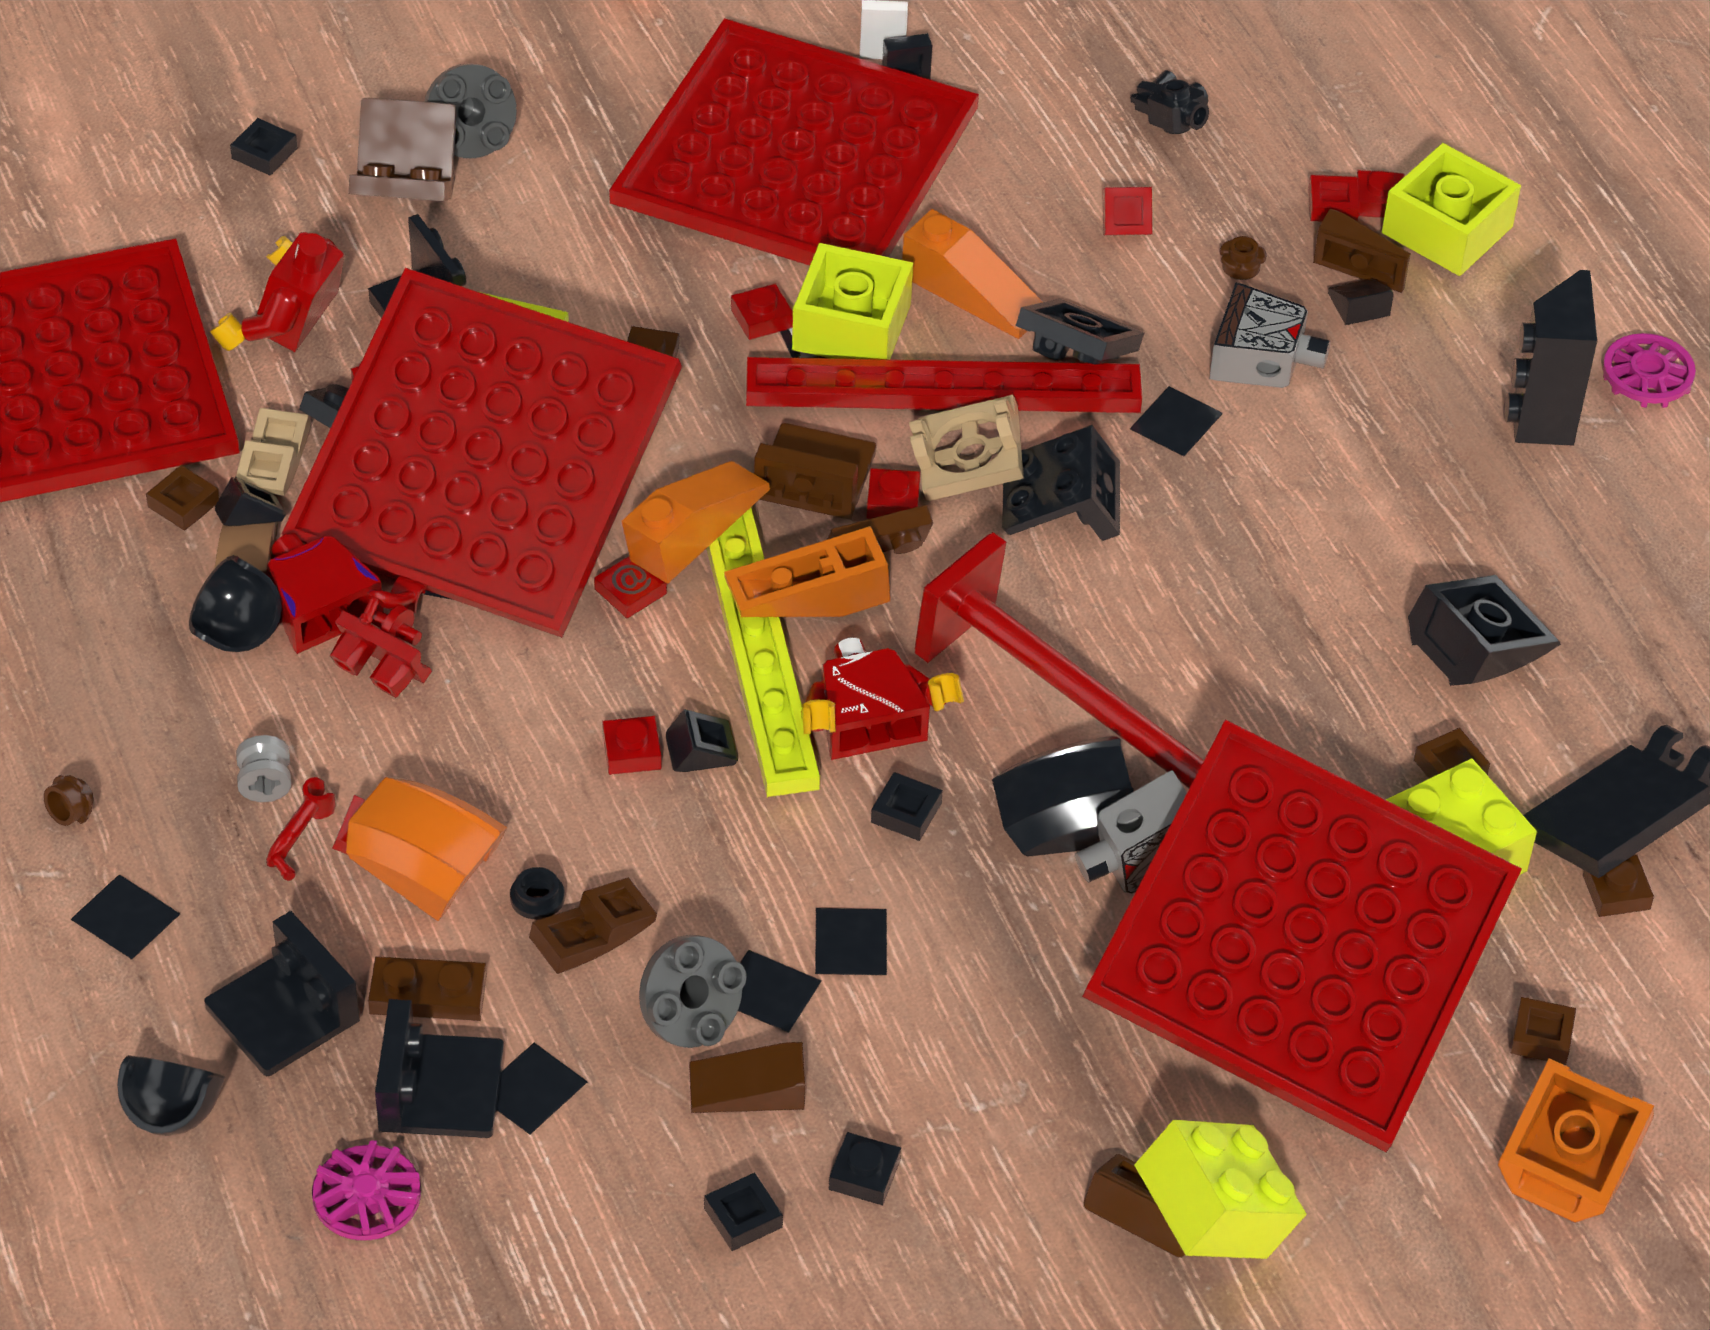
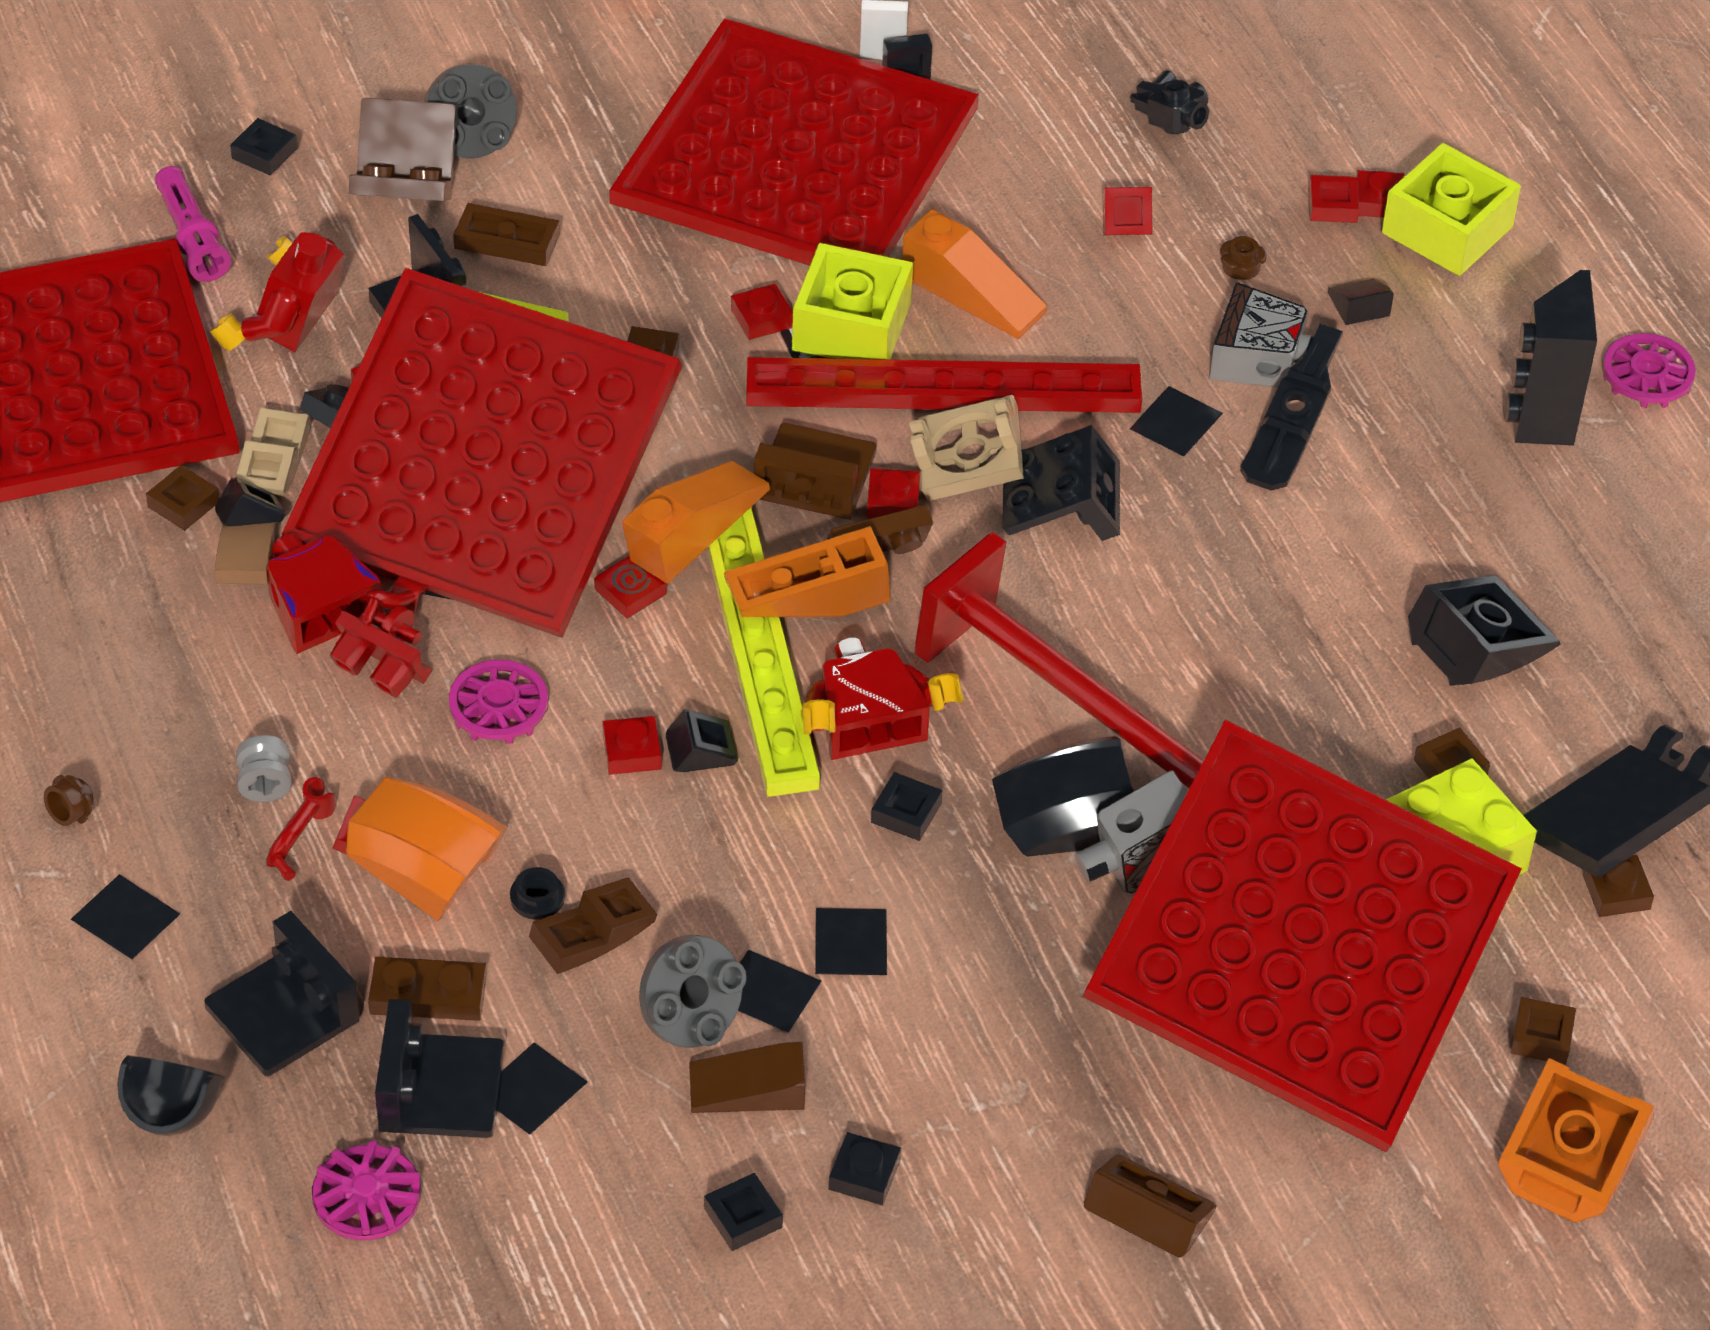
(175, 190): none -> dark pink pin
(236, 607): black helmet -> none
(498, 701): none -> dark pink wheel
(506, 234): none -> reddish brown plate
(1065, 326): black hinge -> none
(1220, 1189): neon yellow brick -> none
(1287, 432): none -> black piece
(1360, 252): reddish brown slope -> none

